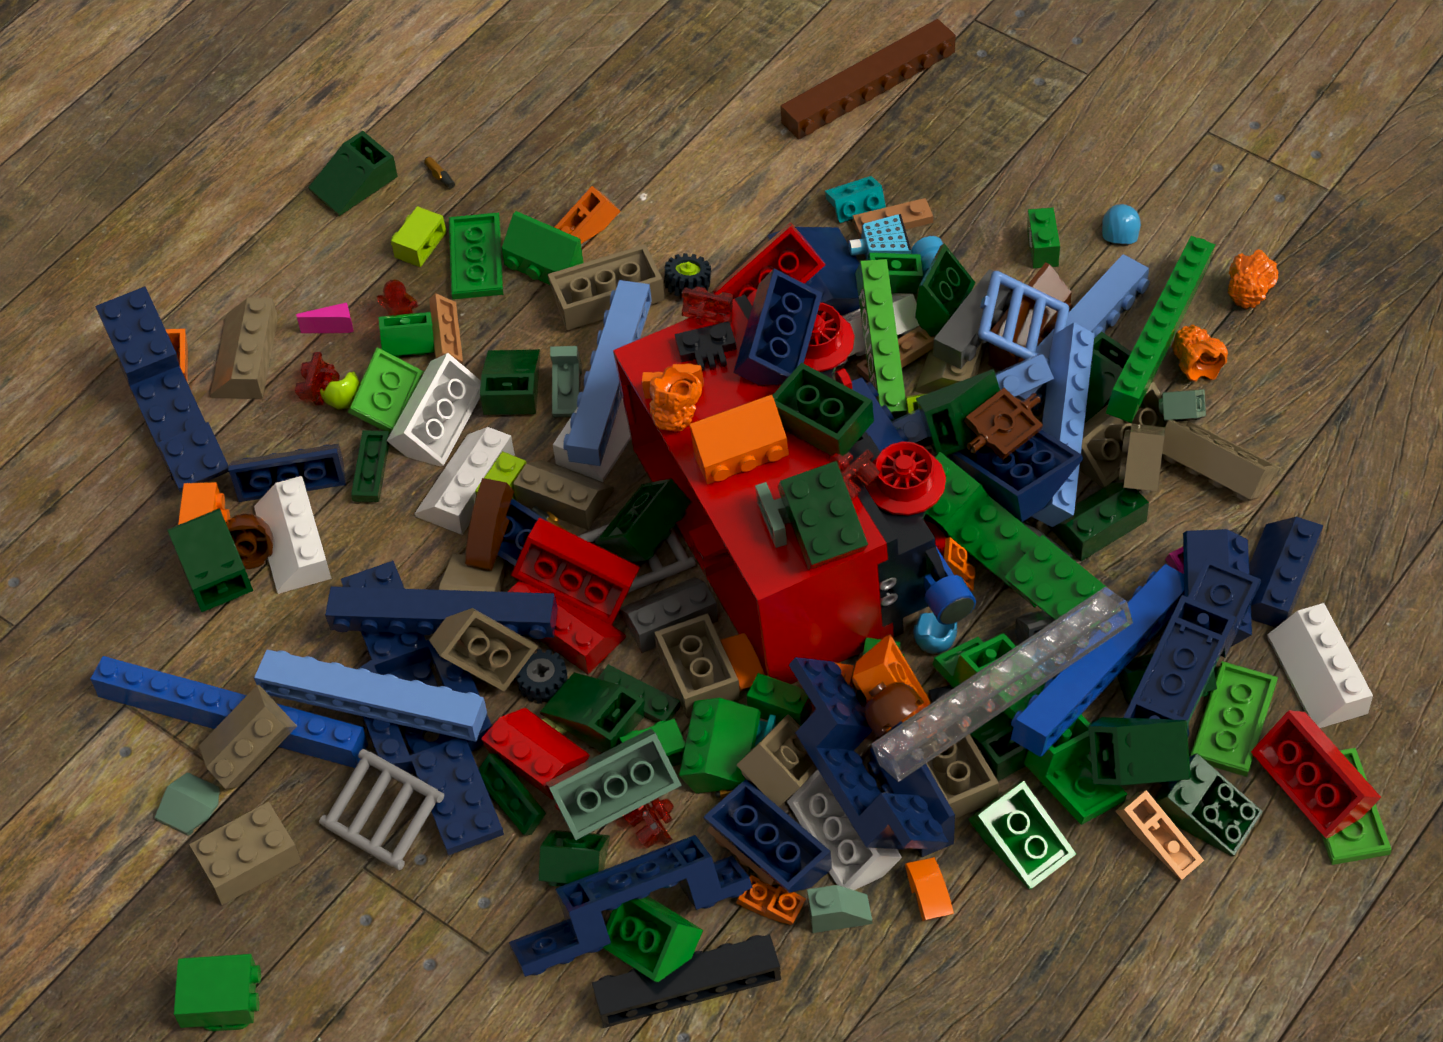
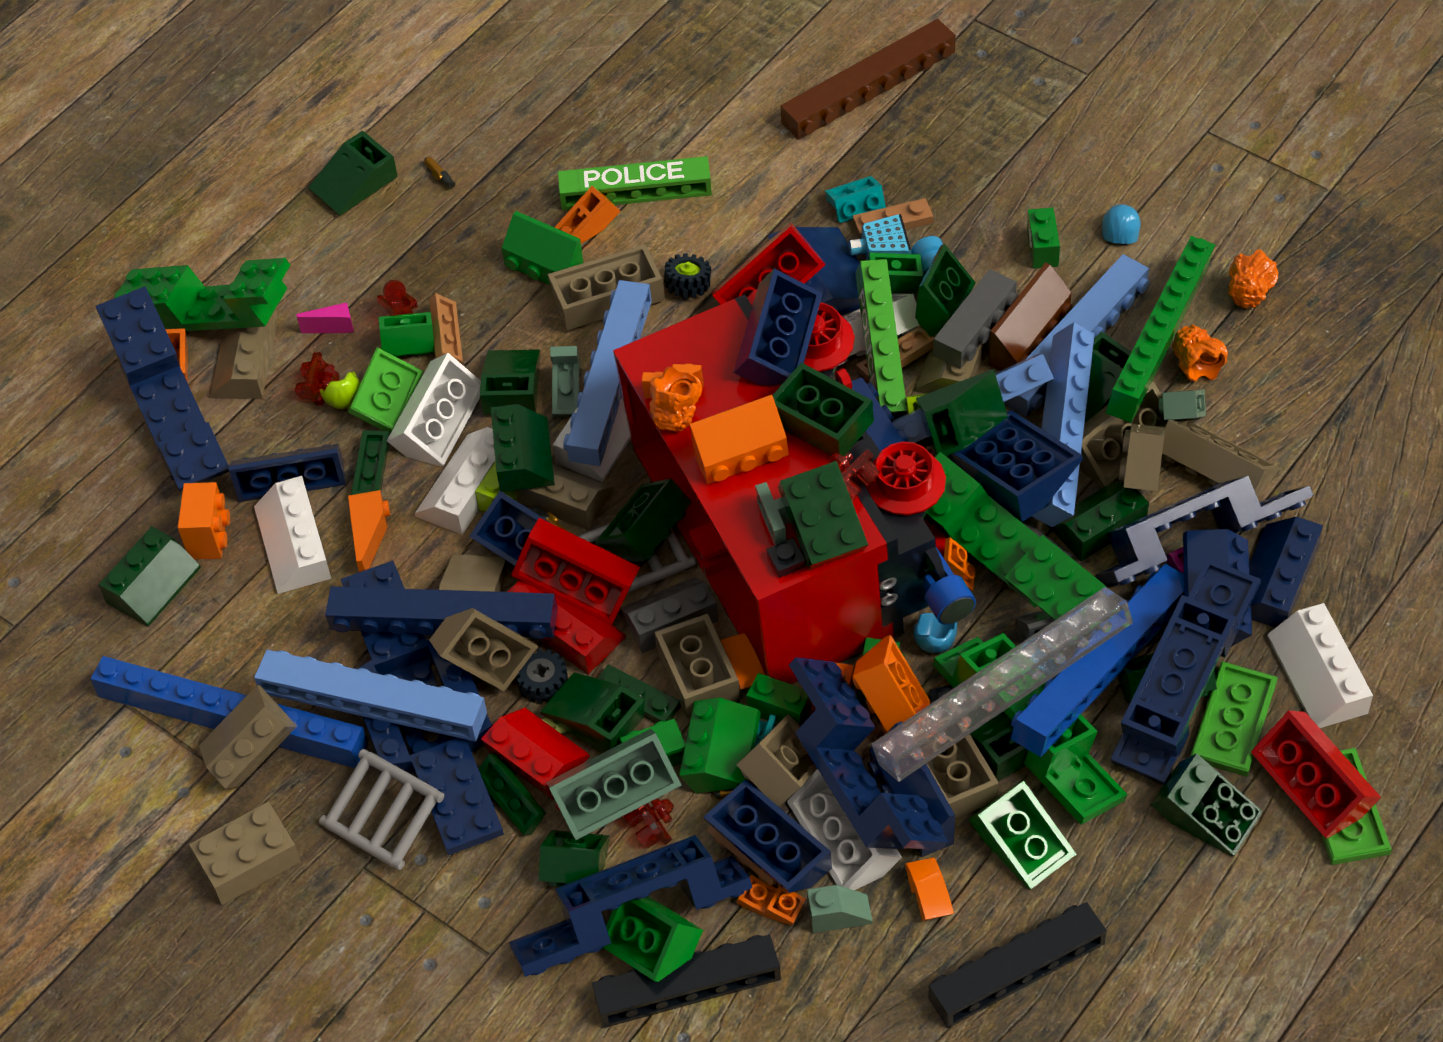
(148, 576): none -> slope
(187, 803): sand green slope -> none
(191, 306): none -> green bracket
(210, 560): dark green slope -> none
(217, 992): green brick -> none
(252, 539): reddish brown cylinder -> none
(368, 525): none -> orange slope
(418, 236): lime brick -> none
(475, 256): green tile -> none
(488, 523): reddish brown slope -> none
(521, 448): none -> dark green slope
(638, 181): none -> bright green brick
(706, 344): black hinge -> none
(707, 306): clear red hips -> none
(786, 557): none -> black plate
(890, 705): reddish brown cylinder -> none
(1003, 423): reddish brown plate -> none
(1016, 964): none -> black brick
(1019, 289): medium blue bar -> none
(1138, 750): dark green slope -> none
(1159, 833): light nougat slope -> none
(1233, 508): none -> bracket

